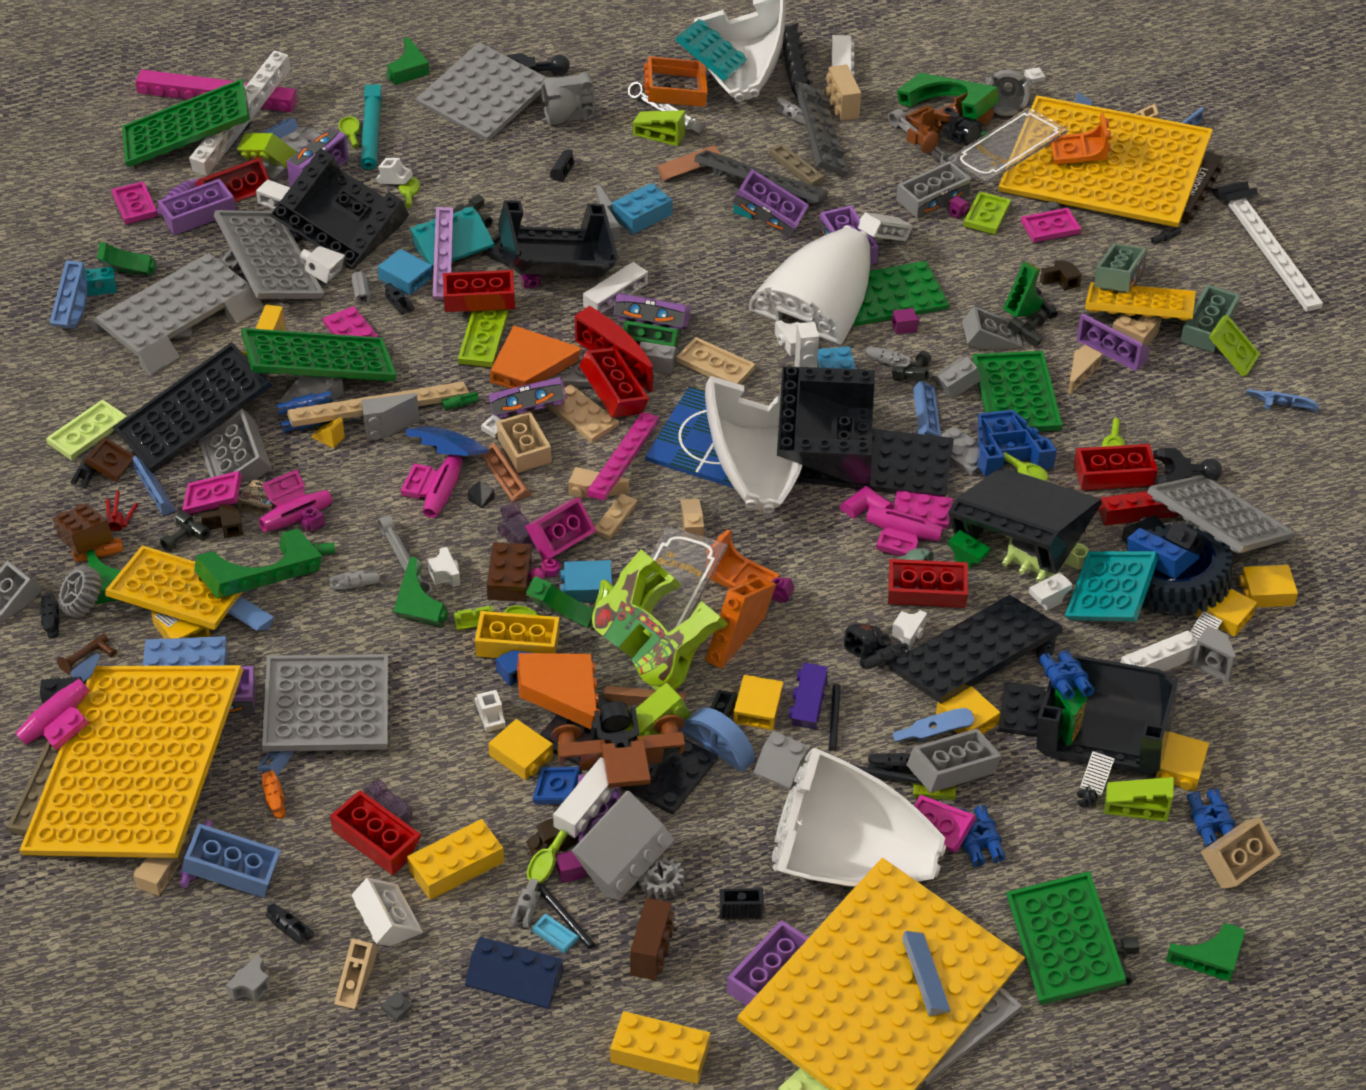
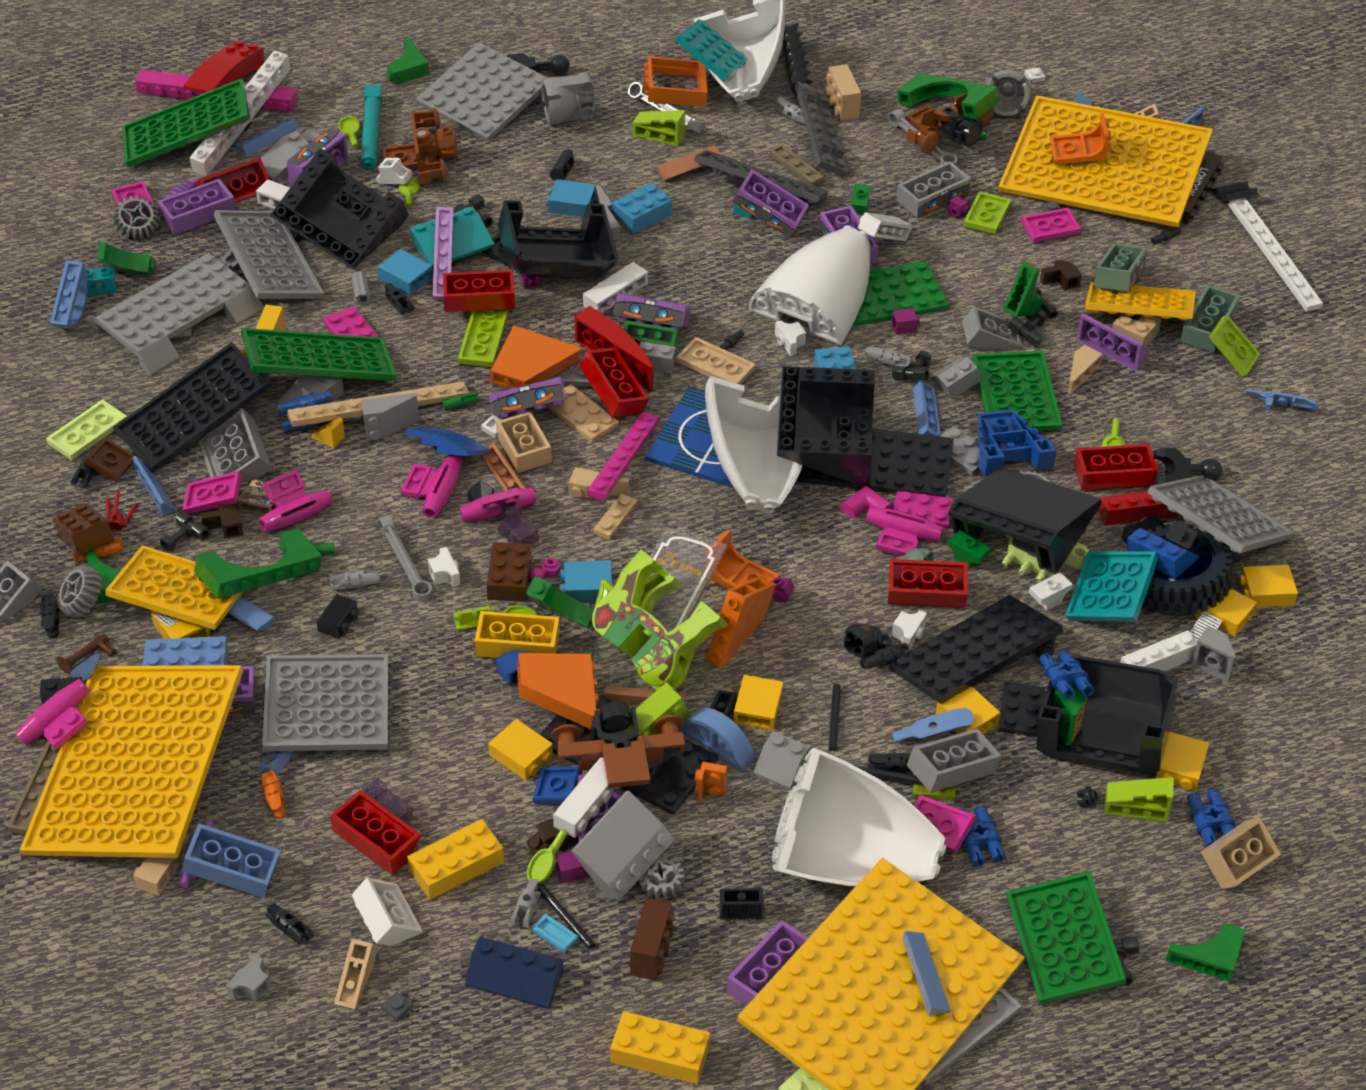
(130, 210): none -> light grey gear
(226, 66): none -> red slope
(267, 146): lime wedge -> none
(312, 519): magenta plate -> none
(323, 263): white torso -> none
(338, 616): none -> black brick
(414, 602): green arch -> none
(426, 147): none -> dark orange piece
(489, 506): none -> dark pink plate
(490, 710): white brick -> none
(560, 528): dark pink brick -> none
(570, 197): none -> dark azure brick
(692, 516): tan slope -> none
(711, 780): none -> orange bracket
(731, 340): none -> black bar
(806, 345): white brick -> none
(808, 695): dark purple wedge -> none
(843, 51): white brick -> none
(860, 198): none -> green brick
(1007, 145): clear piece -> none
(1027, 468): lime piece -> none
(1097, 772): white sticker -> none

